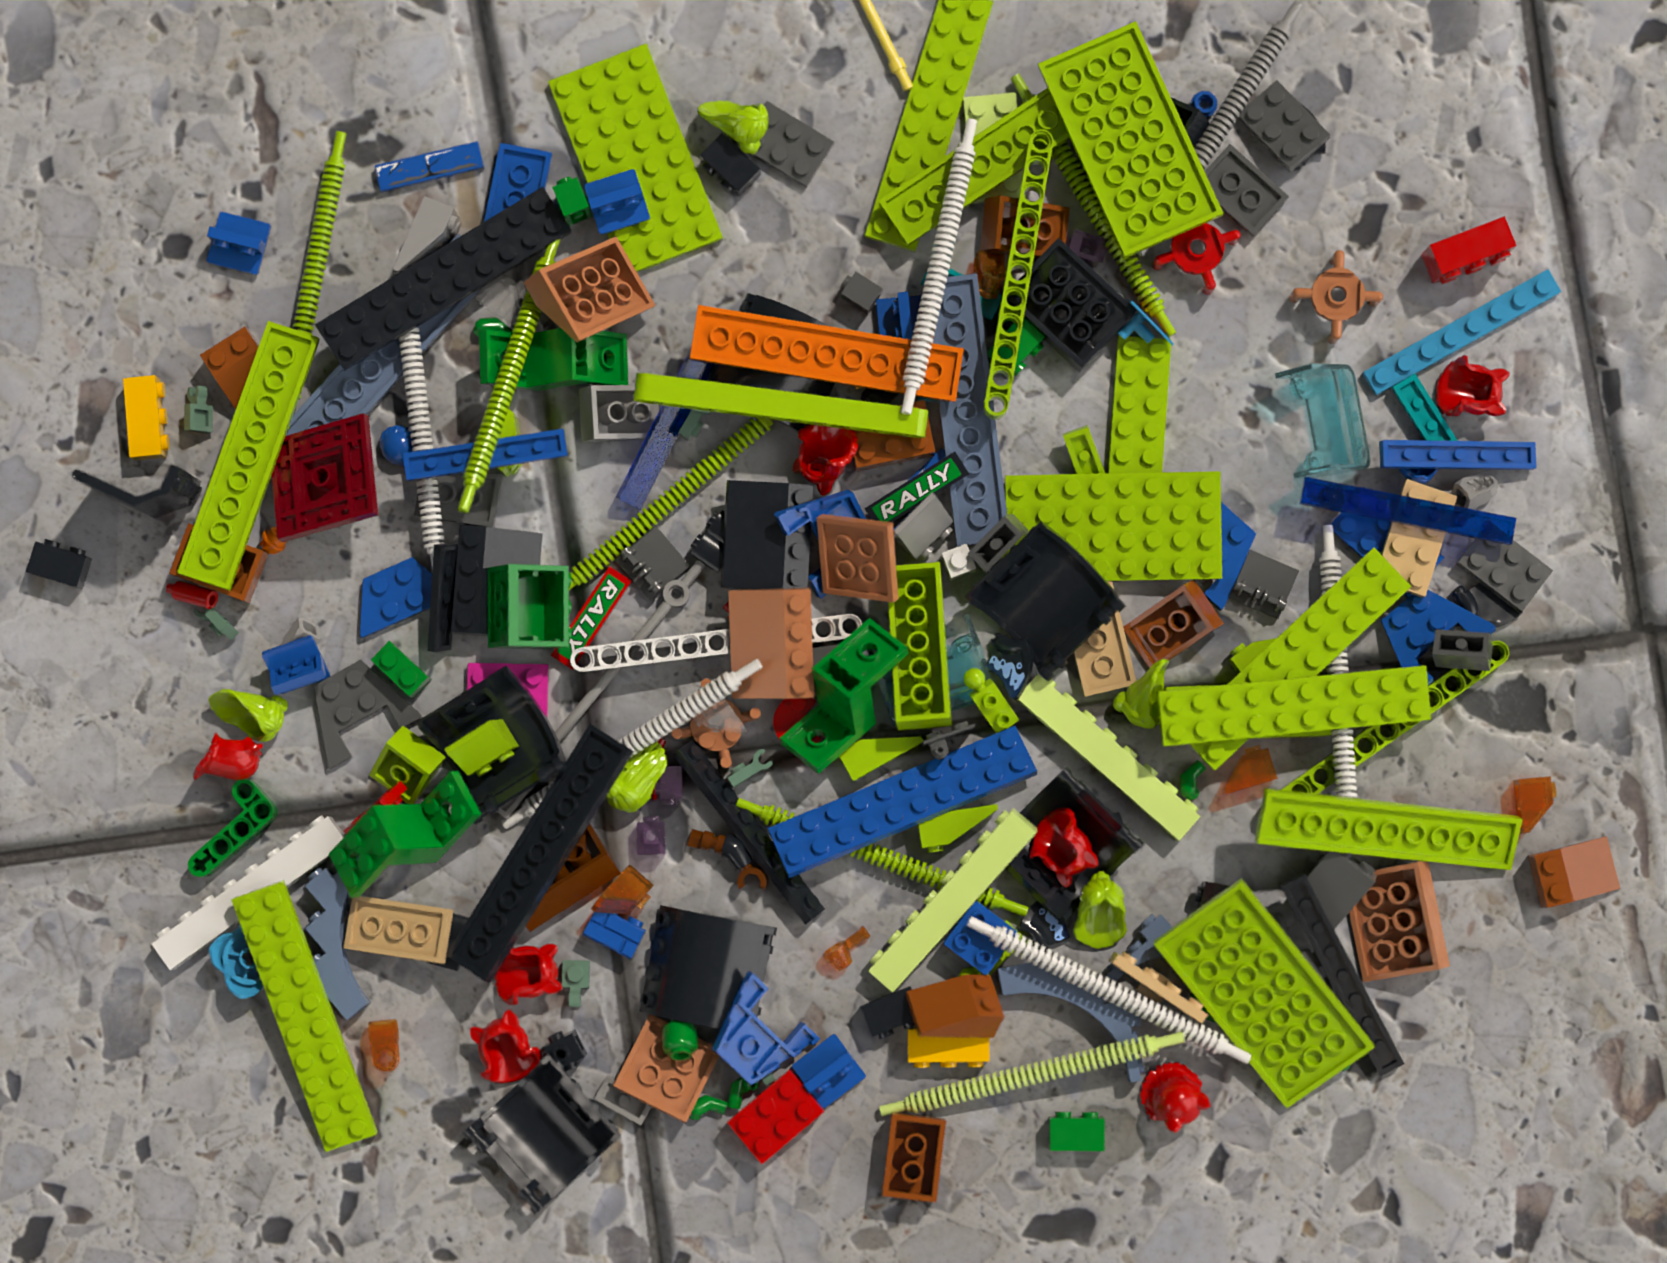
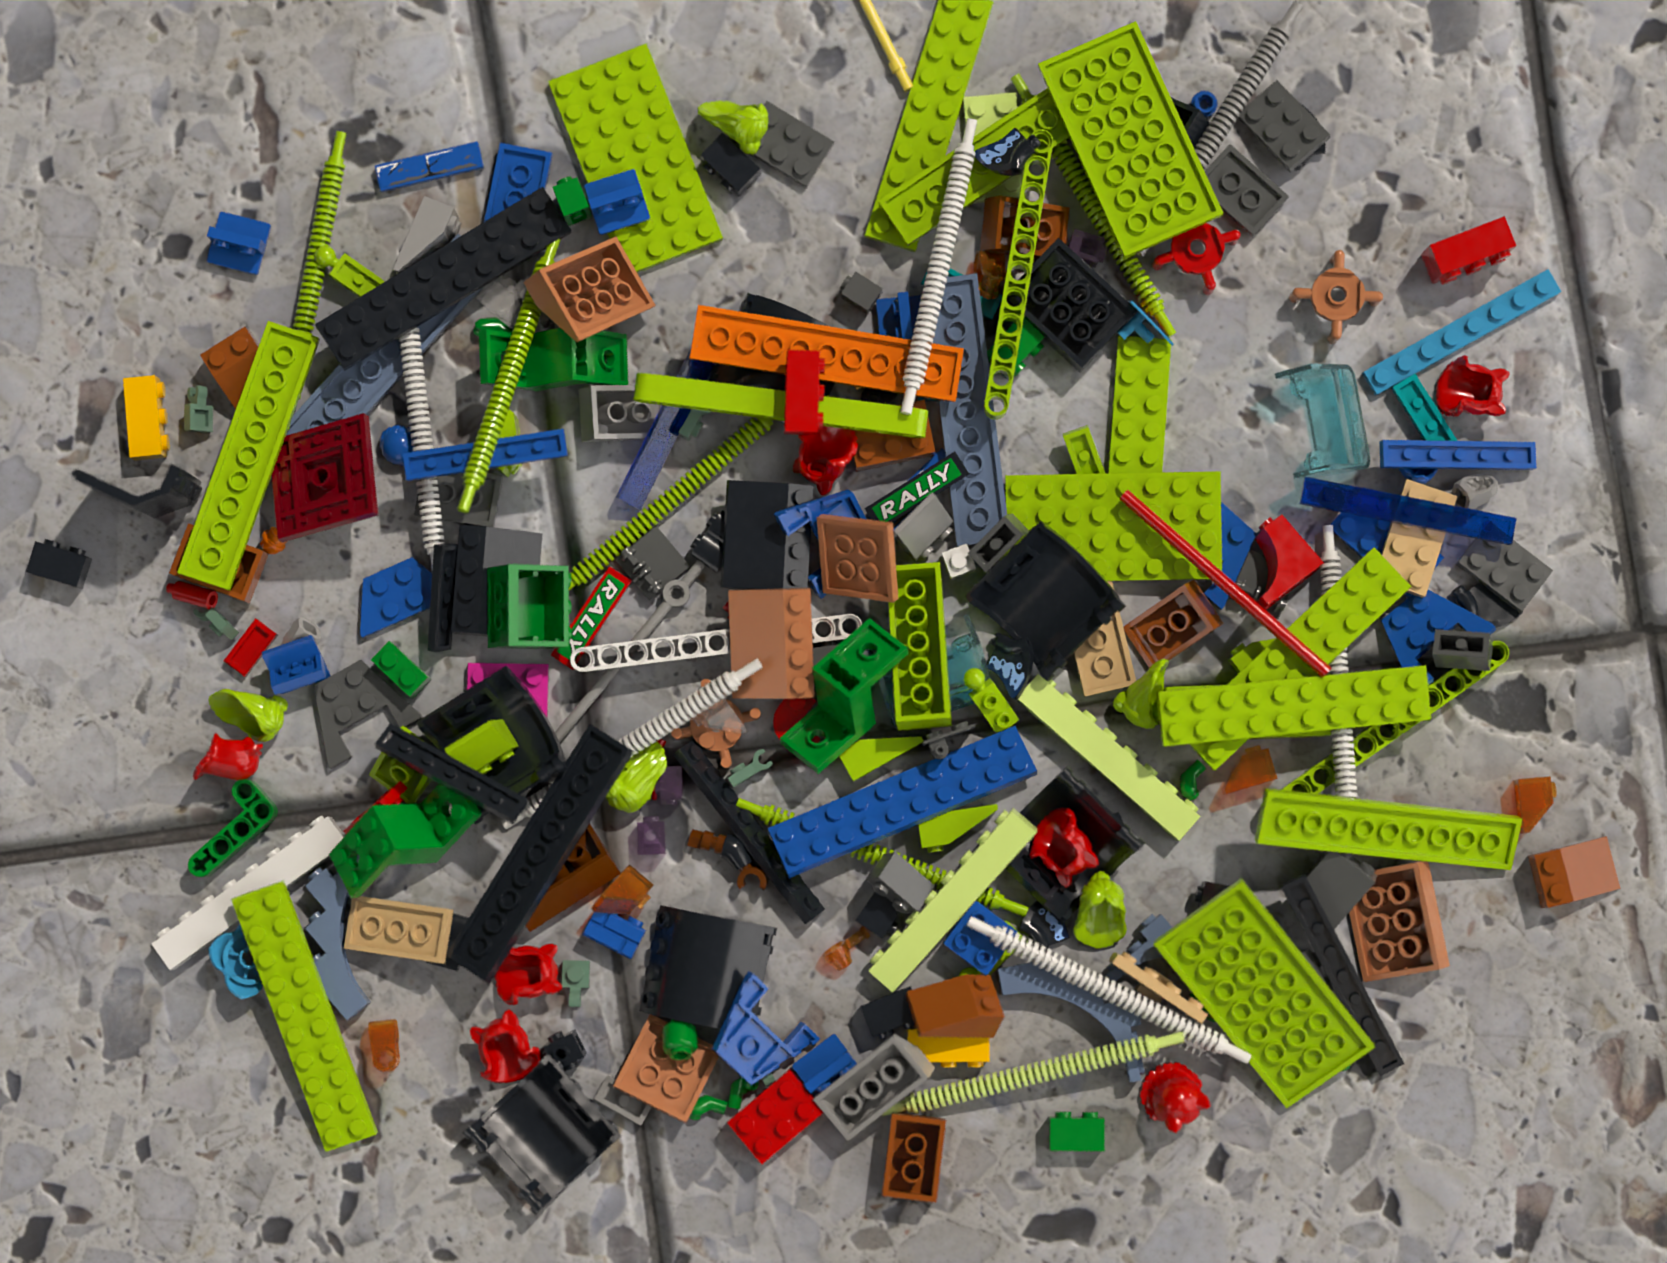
(250, 647): none -> red tile
(347, 271): none -> lime plate
(451, 773): none -> black plate
(803, 392): none -> red brick
(874, 1085): none -> light grey slope
(878, 916): none -> black slope
(899, 883): none -> brick
(1008, 154): none -> black arm
(1225, 583): none -> red piece
(1287, 558): none -> red arch

